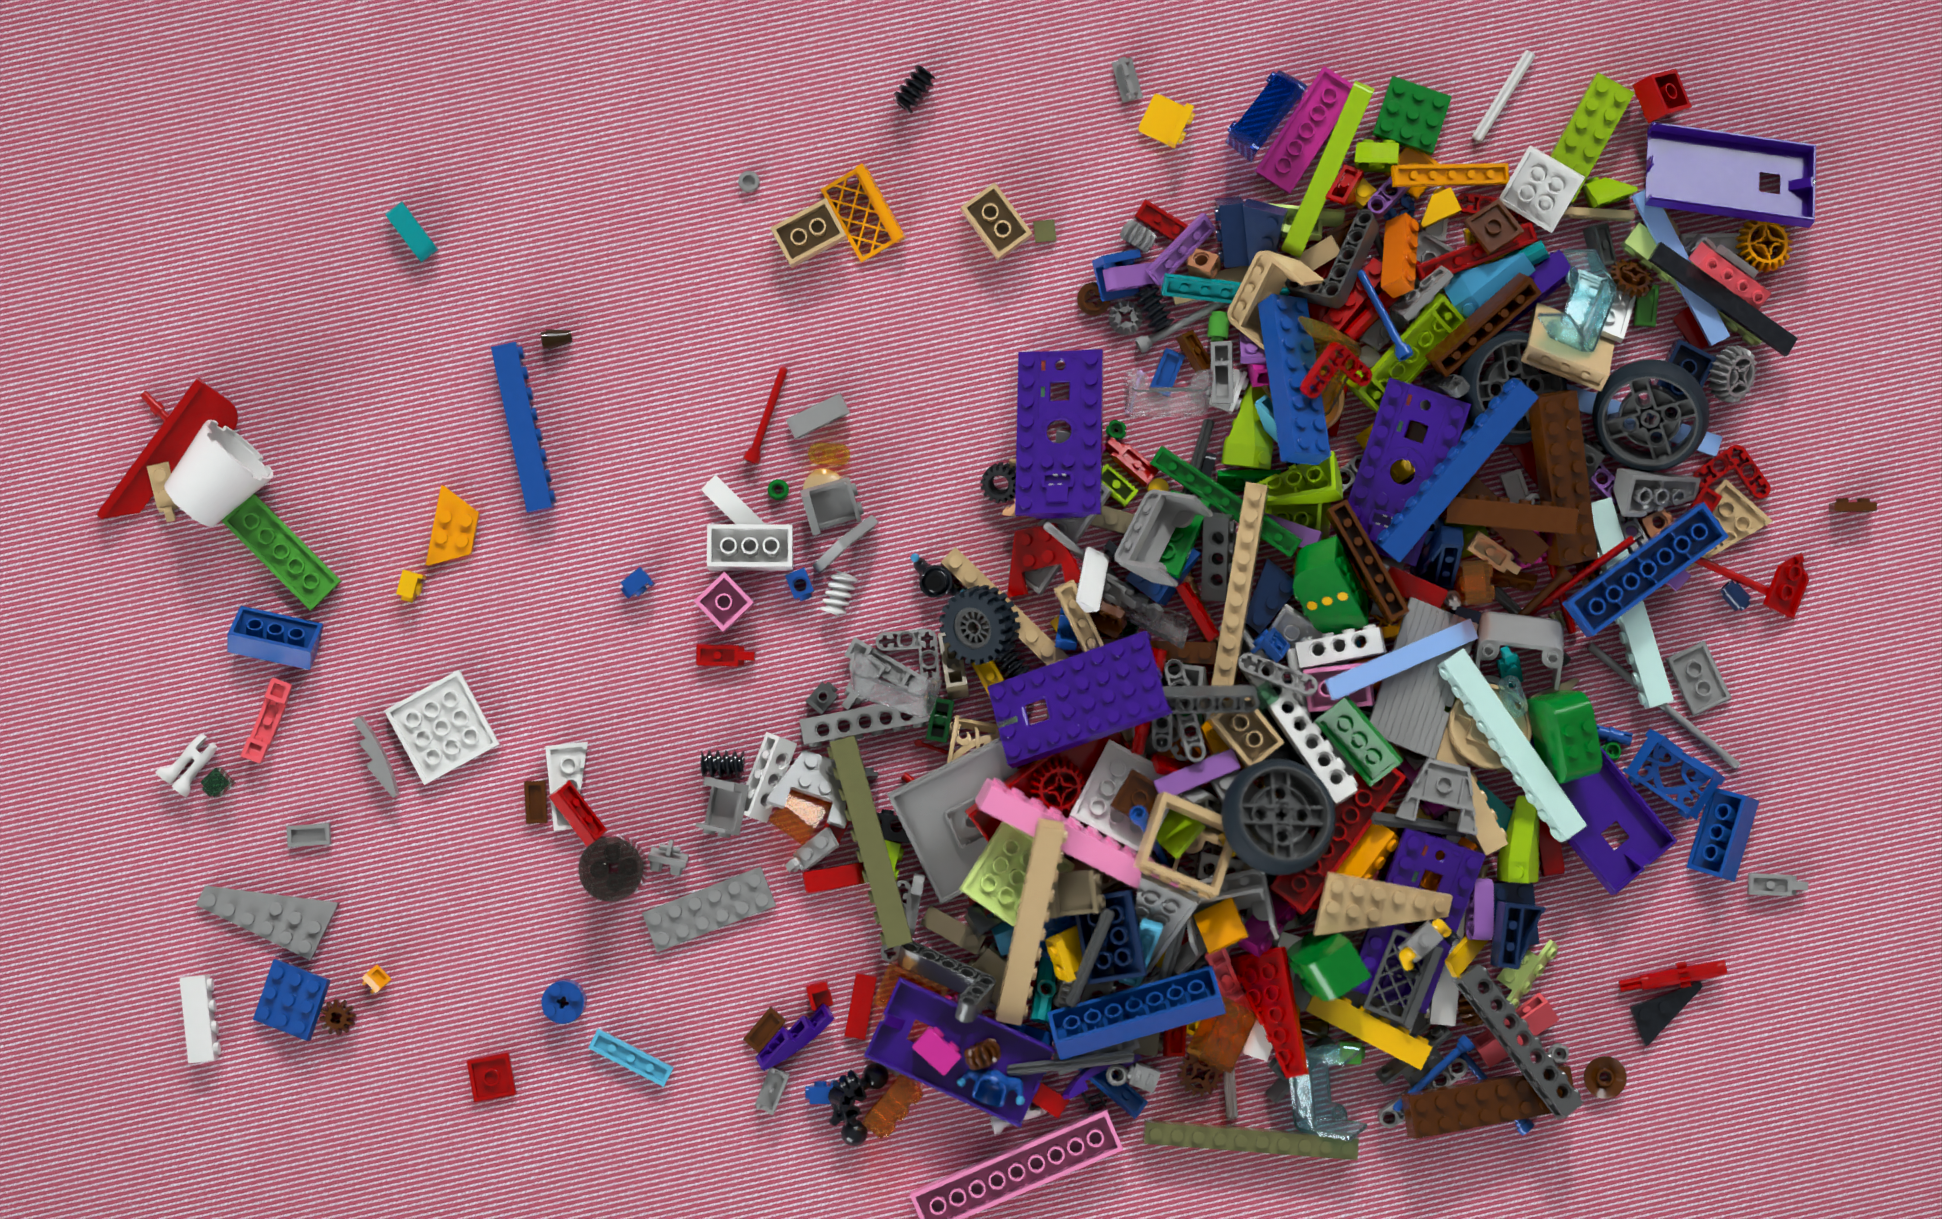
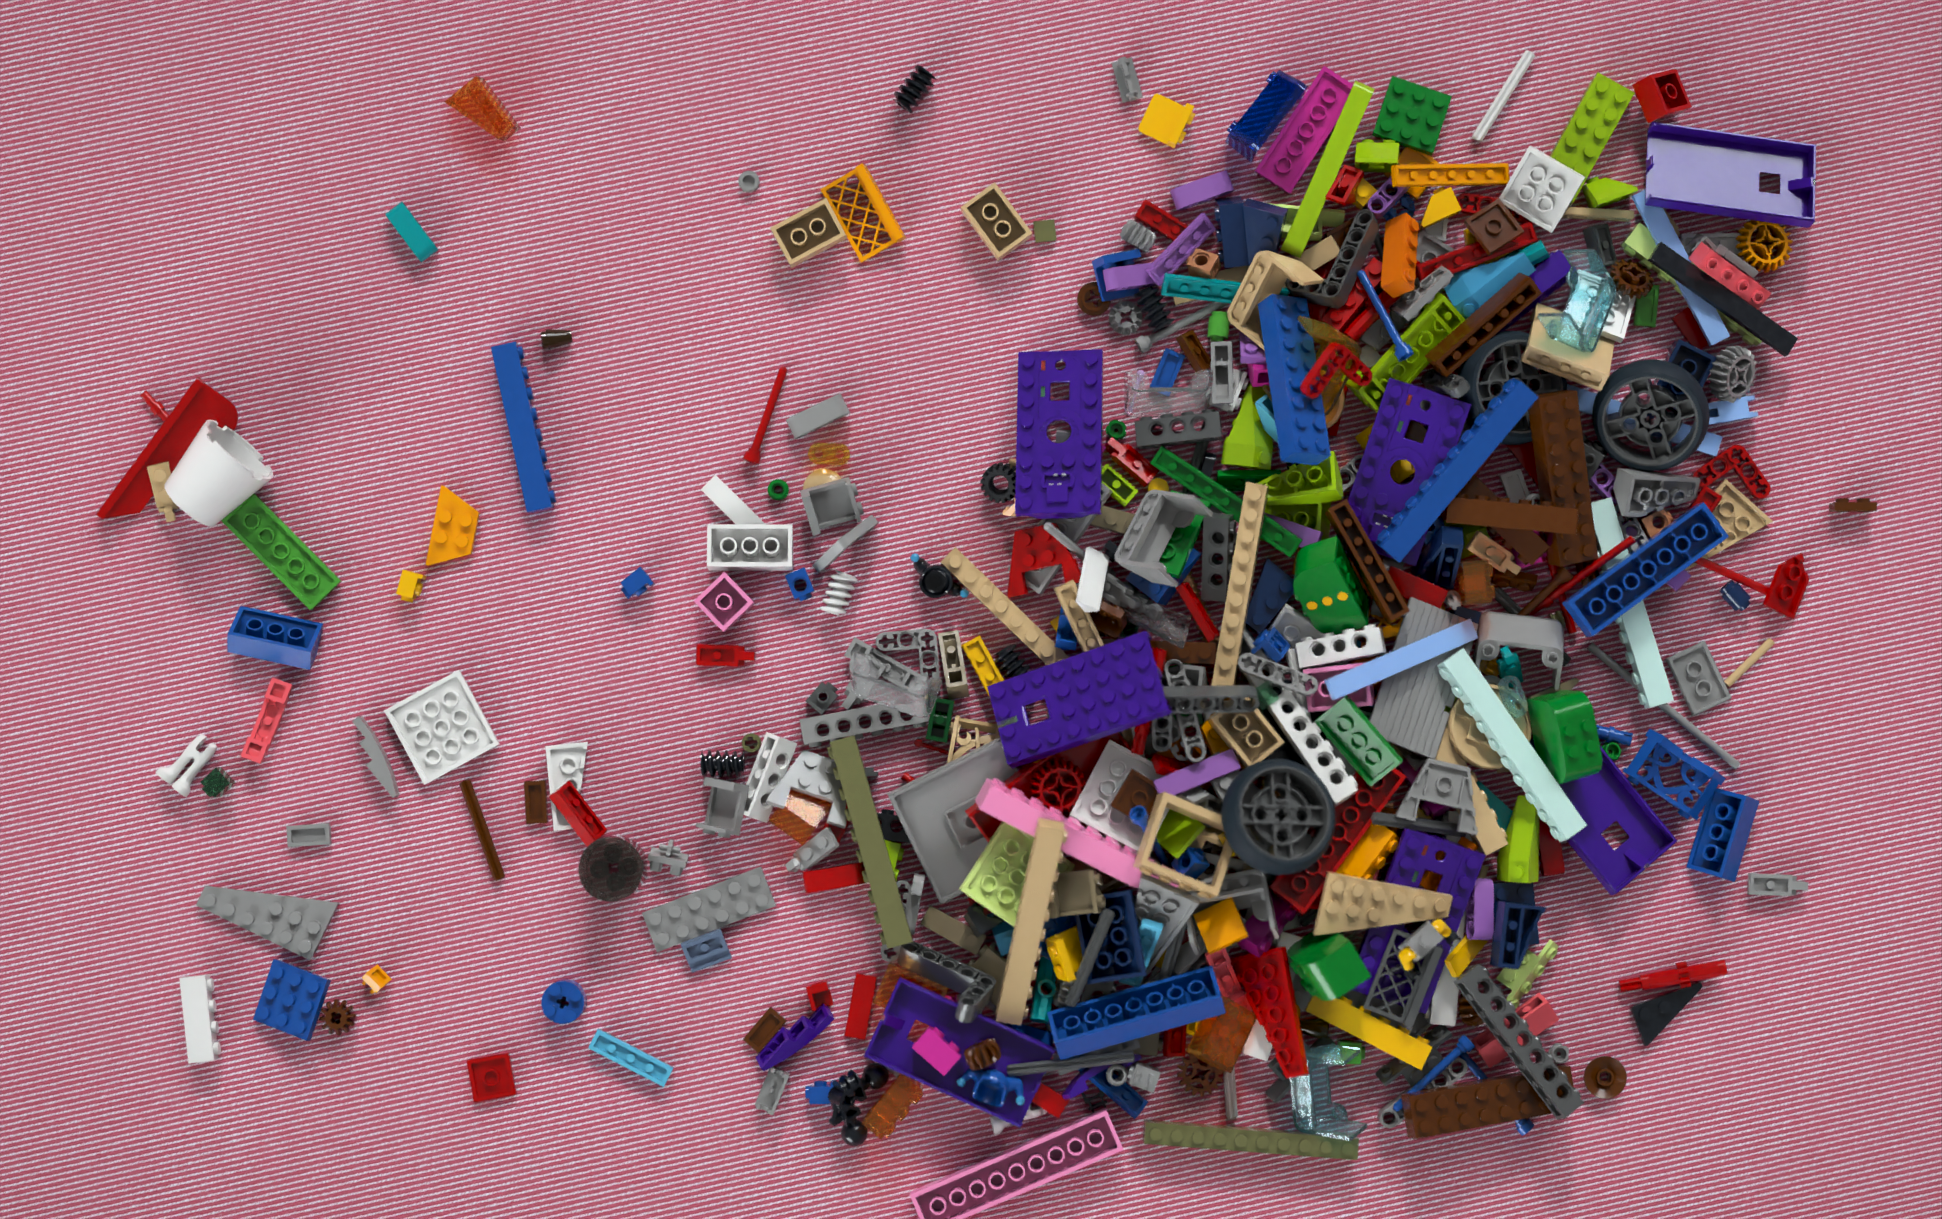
(482, 830): none -> reddish brown axle
(484, 108): none -> clear orange wedge
(706, 950): none -> sand blue plate
(755, 737): none -> olive bush
(993, 618): black wheel -> none
(1191, 863): none -> blue brick
(1201, 190): none -> medium lavender beam
(1211, 431): none -> dark grey brick
(1489, 667): none -> light orange tile
(1726, 411): none -> light blue piece
(1757, 654): none -> tan bar

